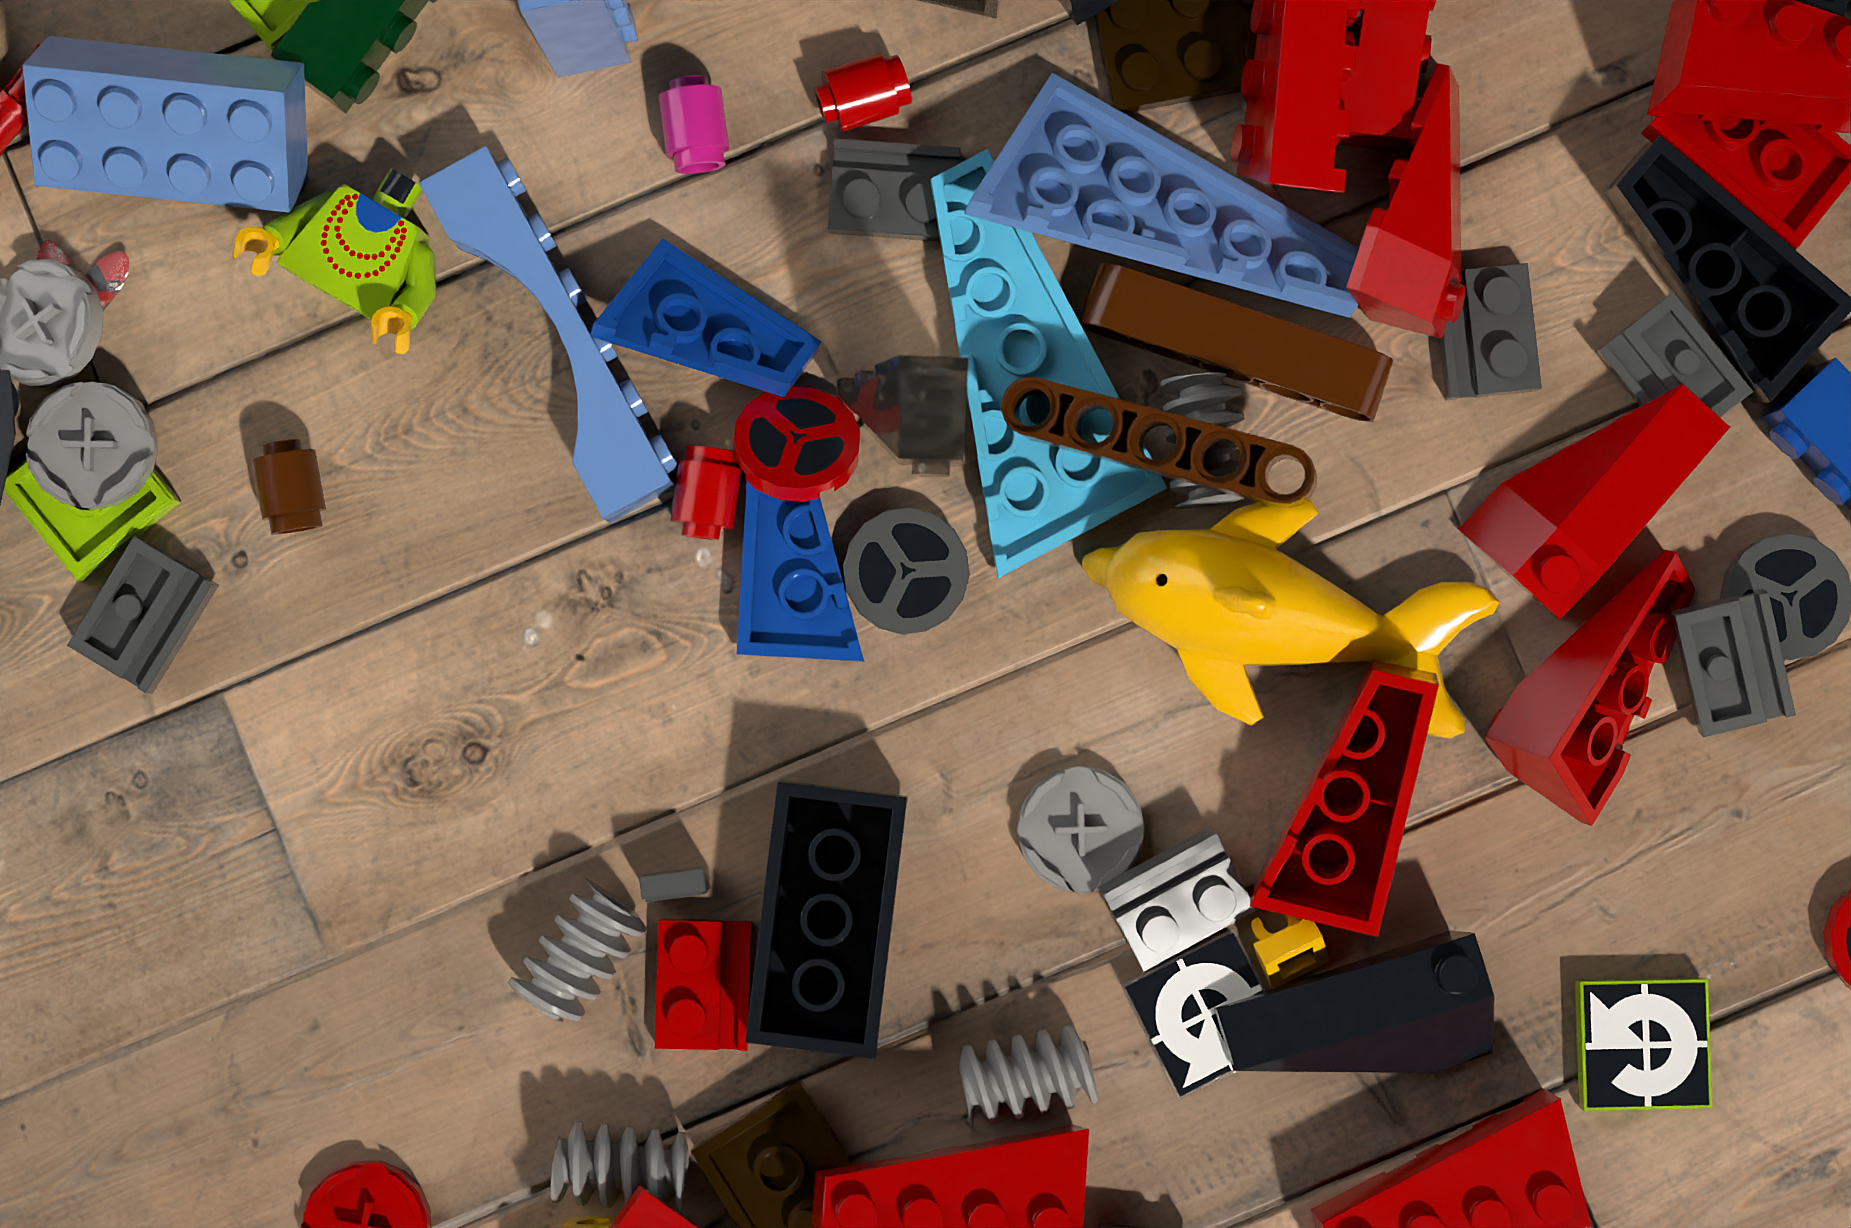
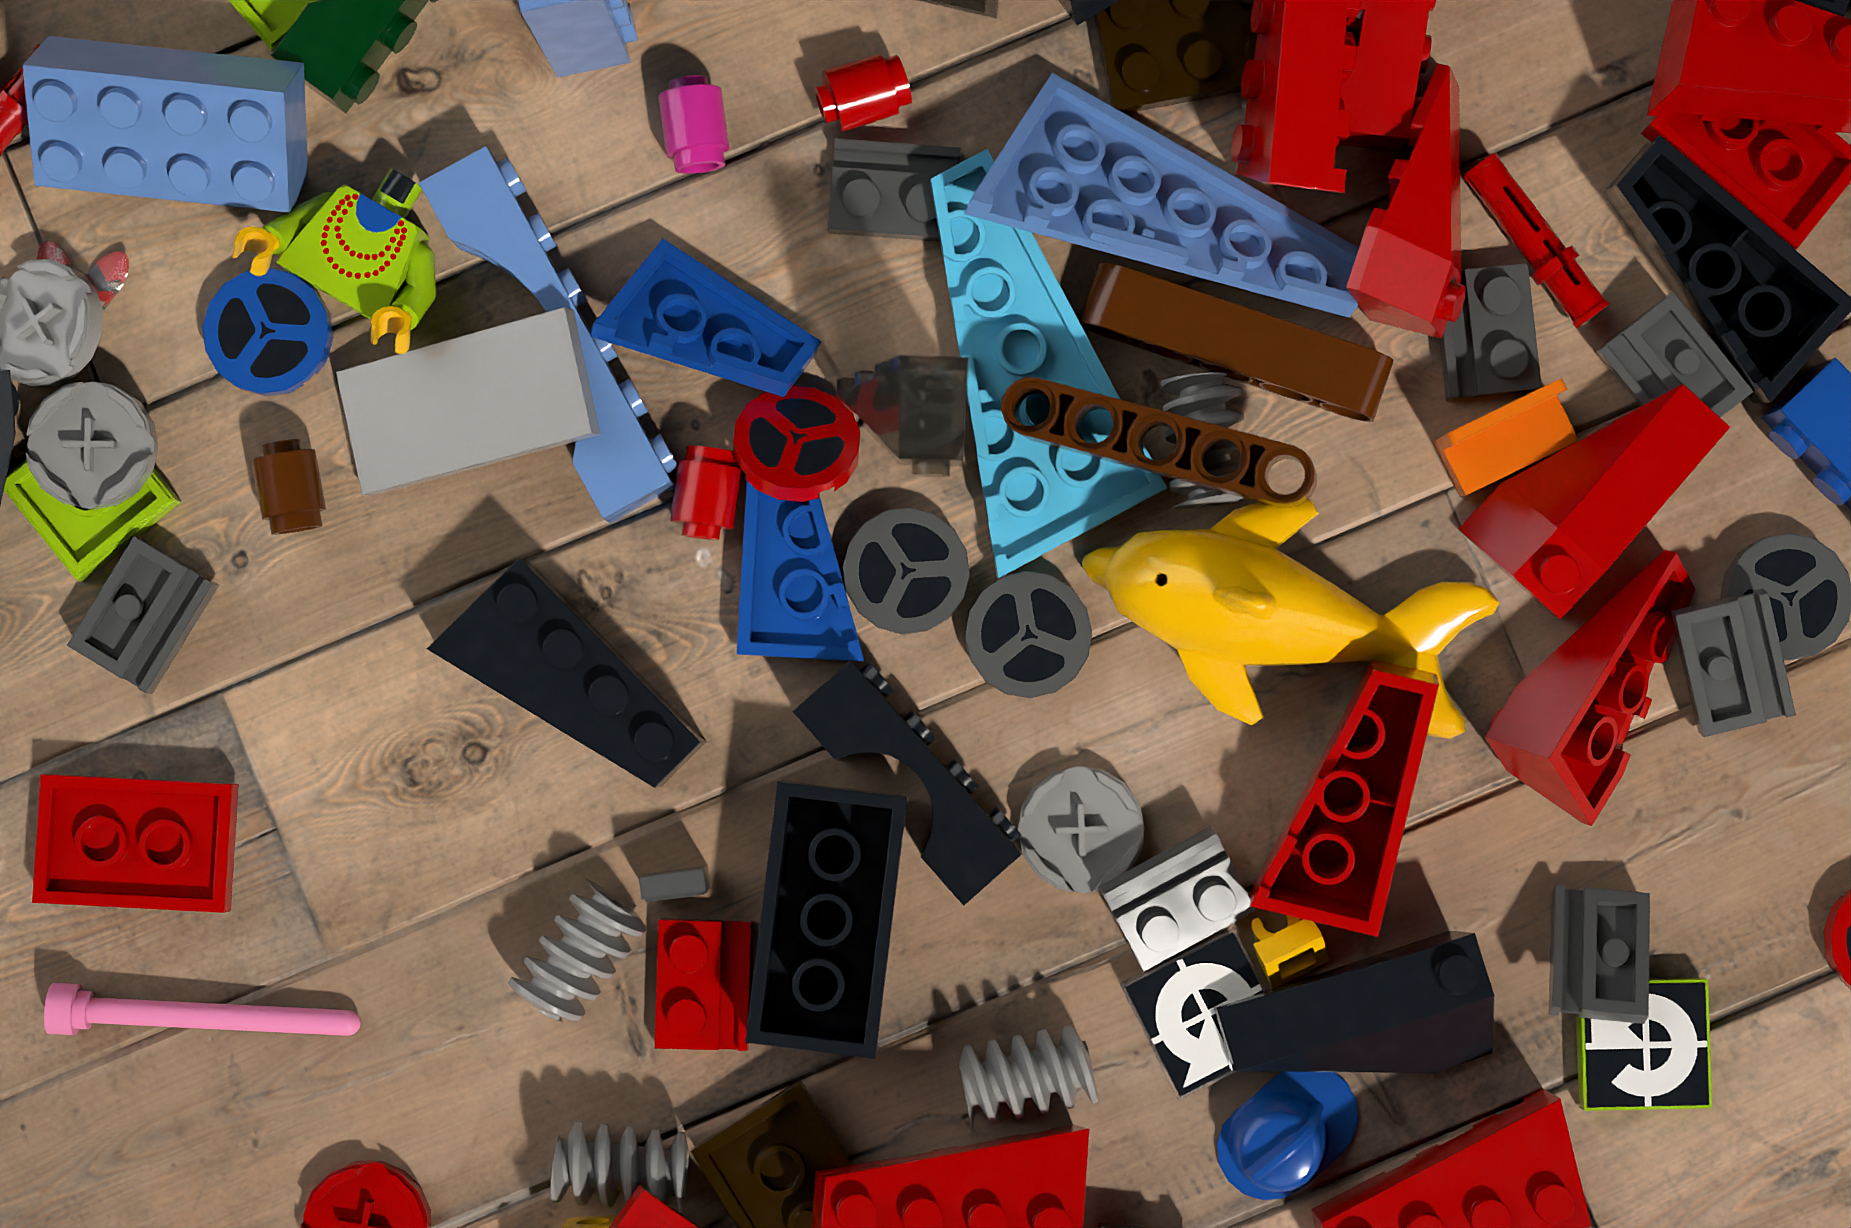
(73, 1009): none -> bright pink piece
(135, 843): none -> red plate
(267, 332): none -> blue tile
(468, 402): none -> light grey tile
(559, 667): none -> black wedge
(964, 843): none -> black arch
(1028, 634): none -> dark grey tile
(1287, 1133): none -> blue piece
(1506, 439): none -> orange panel
(1536, 240): none -> red pin
(1600, 954): none -> dark grey plate

